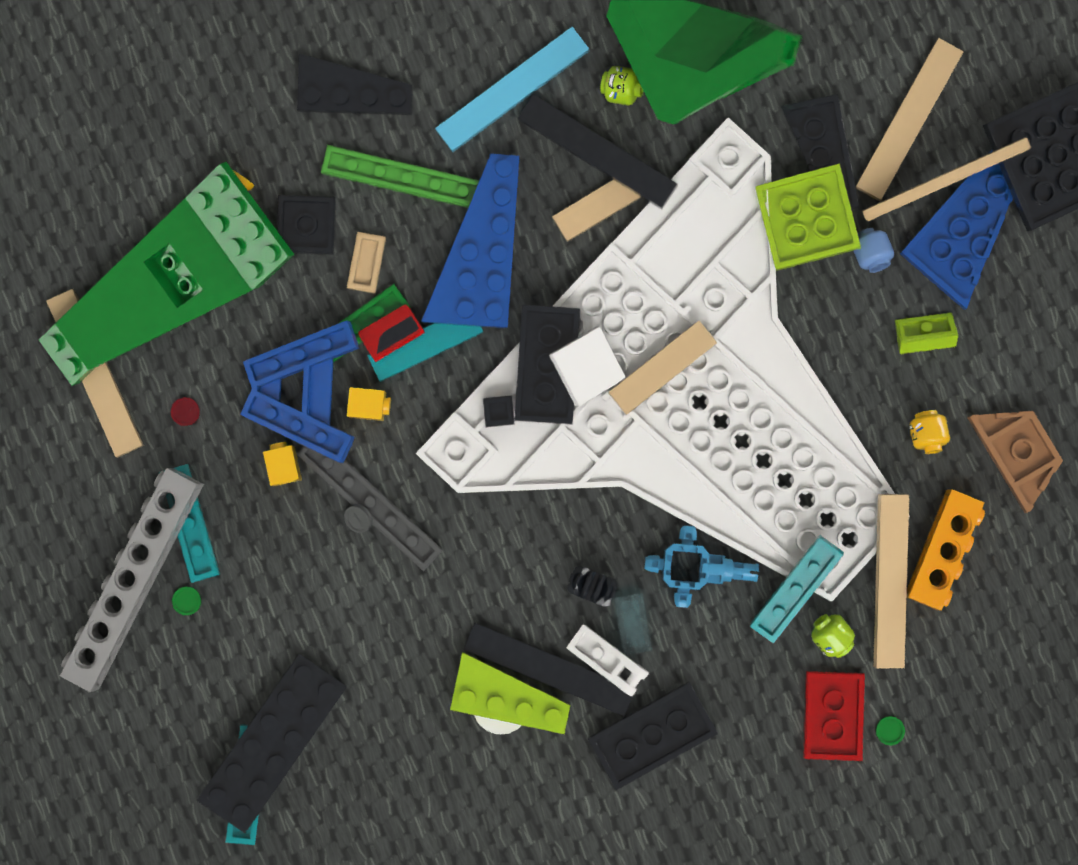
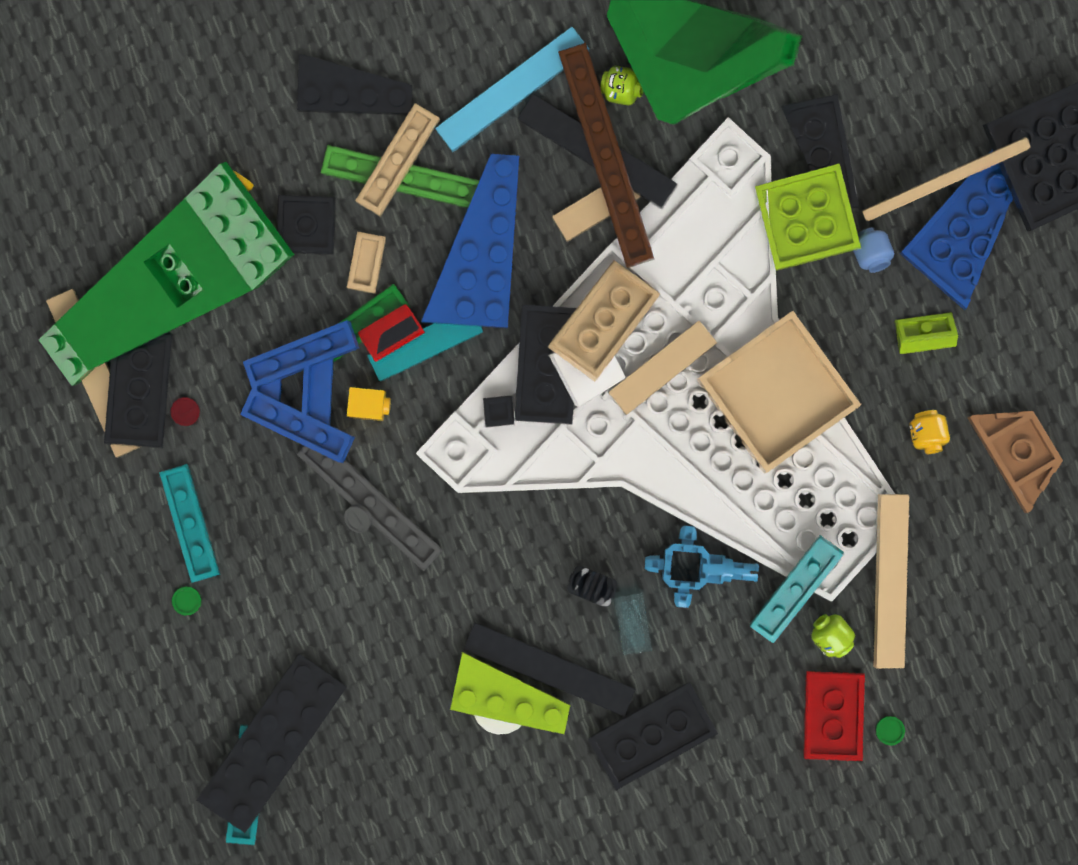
(75, 665): light grey brick -> none
(139, 395): none -> black tile
(282, 464): yellow brick -> none
(397, 160): none -> tan tile
(604, 320): none -> tan tile
(606, 155): none -> reddish brown tile
(606, 659): white plate -> none
(779, 392): none -> tan piece
(909, 119): tan tile -> none
(972, 514): light orange brick -> none

